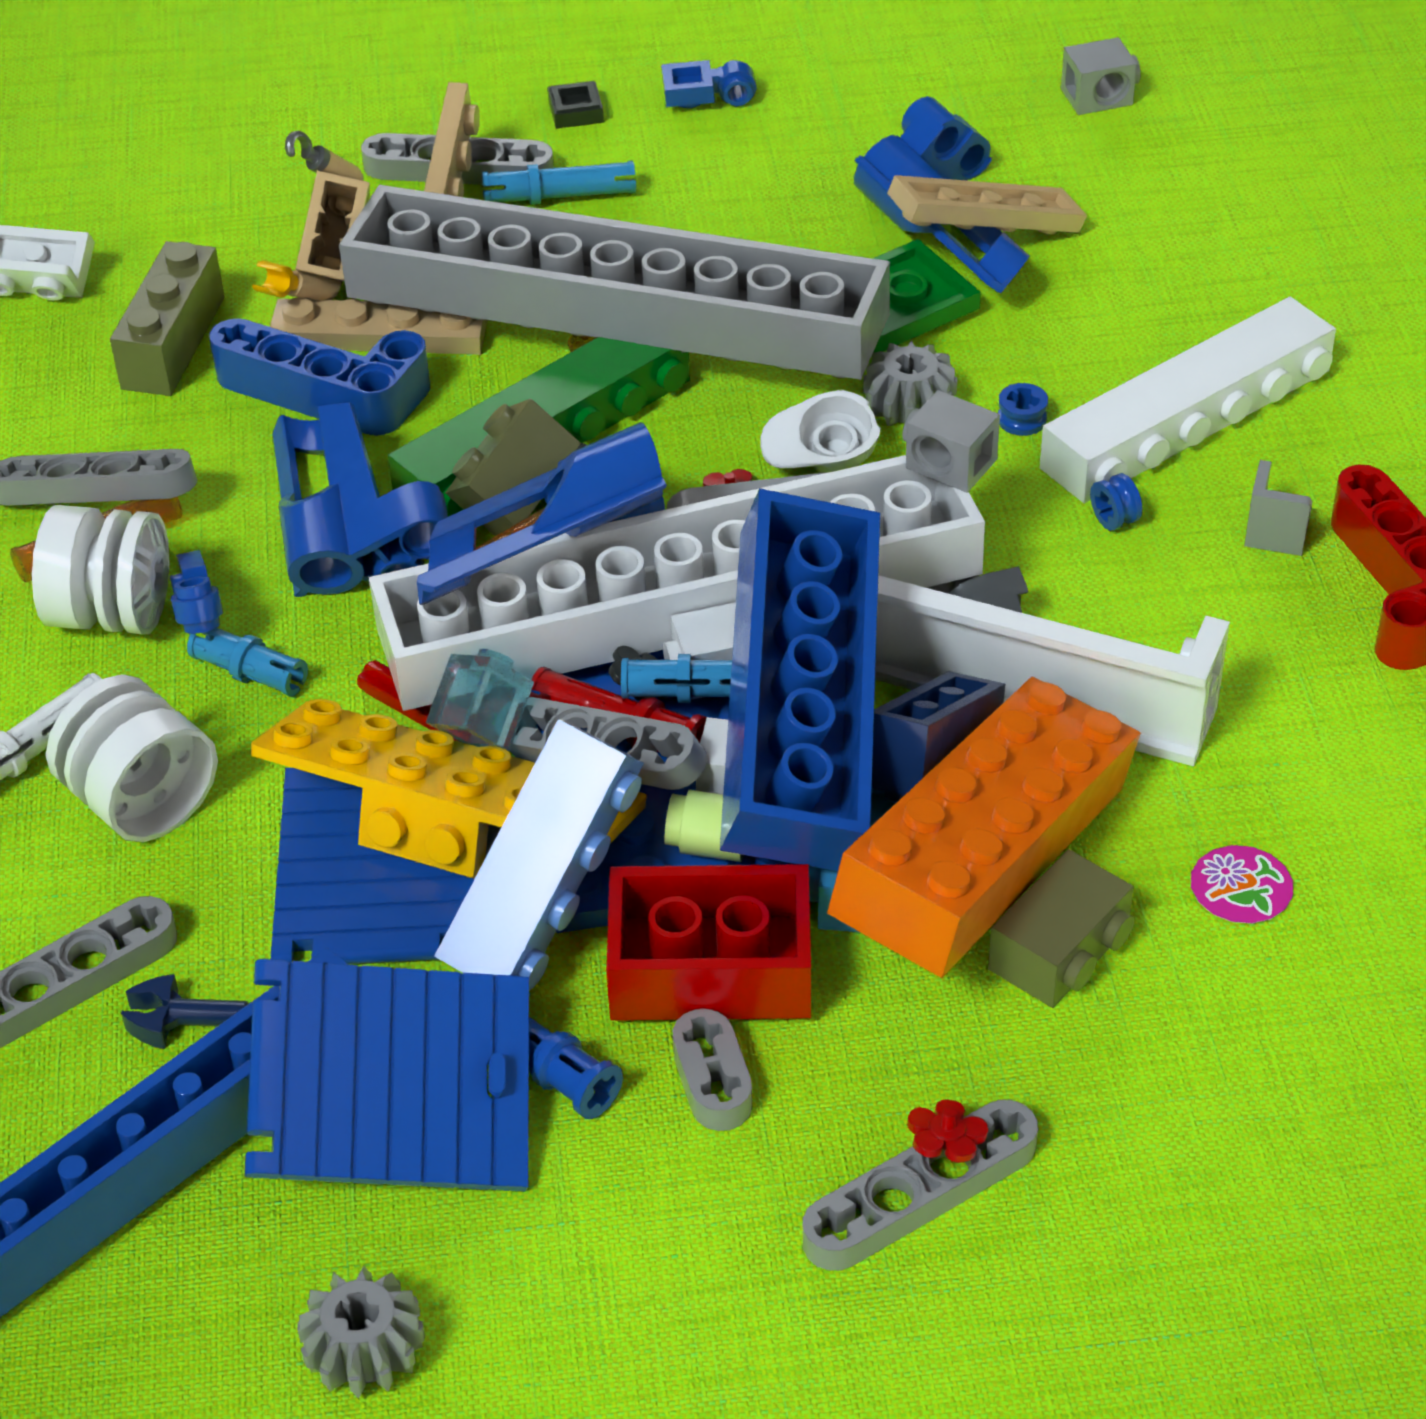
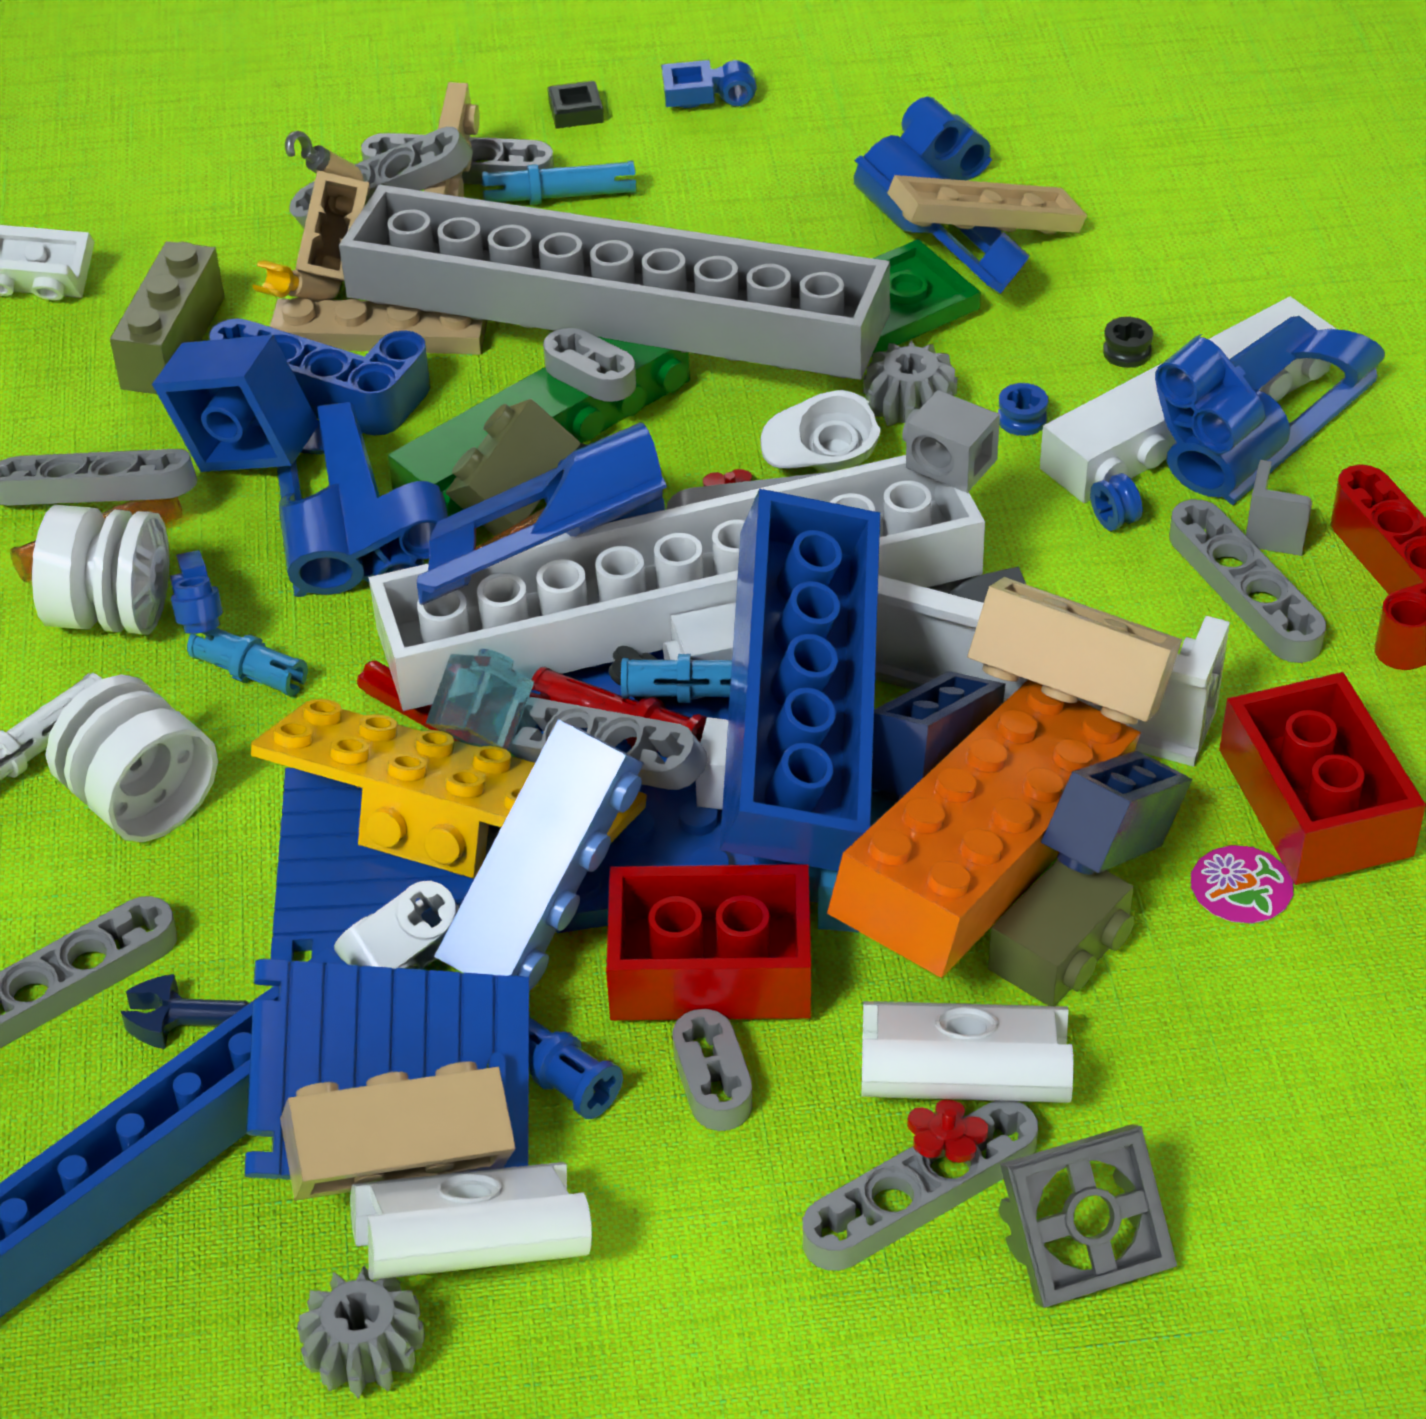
(236, 403): none -> blue brick
(396, 1129): none -> tan brick
(397, 932): none -> white piece
(426, 161): none -> light grey beam
(469, 1220): none -> white piece
(589, 364): none -> light grey beam
(695, 825): yellowish green brick -> none
(966, 1052): none -> white piece
(1025, 1180): none -> flat silver piece
(1073, 651): none -> tan brick
(1099, 75): light grey brick -> none
(1115, 812): none -> brick
(1128, 342): none -> pearl dark grey bush
(1231, 425): none -> blue panel
(1255, 575): none -> light grey beam
(1321, 778): none -> red brick

